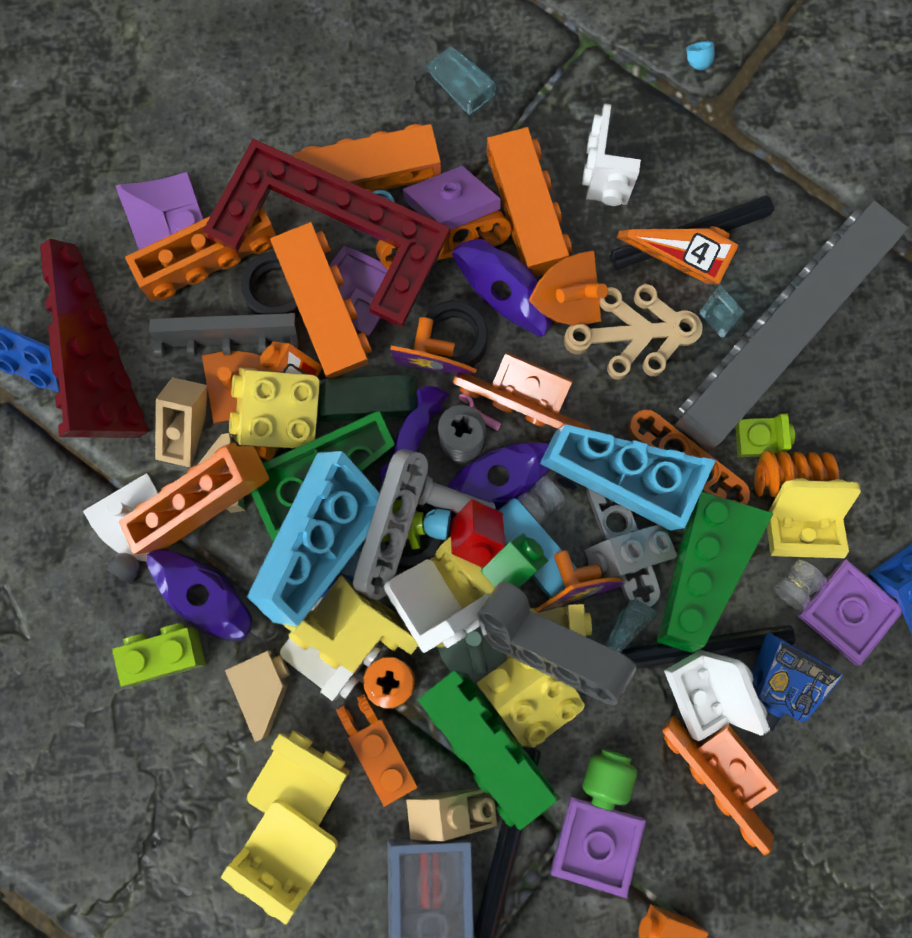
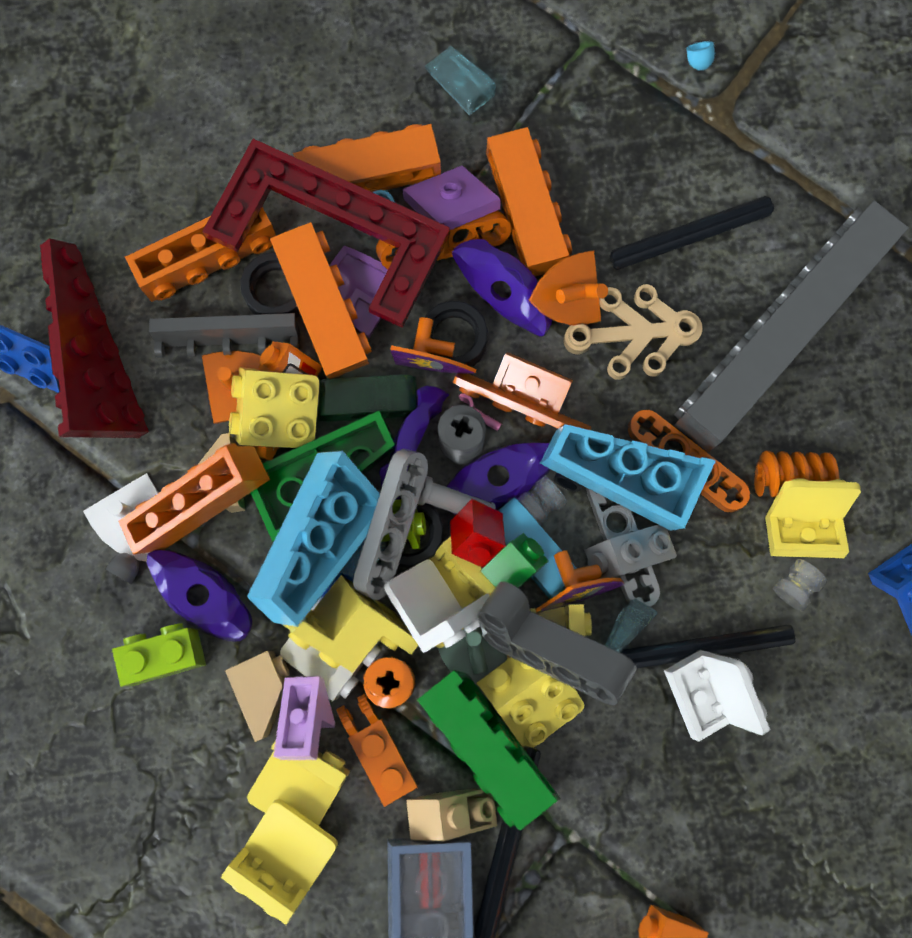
(159, 207): medium lavender plate -> none
(179, 421): tan slope -> none
(301, 717): none -> lavender slope
(437, 523): medium azure hinge -> none
(598, 847): medium lavender plate -> none
(607, 176): white bracket -> none
(609, 779): bright green head -> none
(696, 252): slope -> none
(708, 567): green wedge -> none
(722, 312): clear light blue slope -> none
(730, 774): orange bracket -> none
(764, 434): lime bracket -> none
(790, 680): torso -> none
(851, 612): medium lavender plate -> none

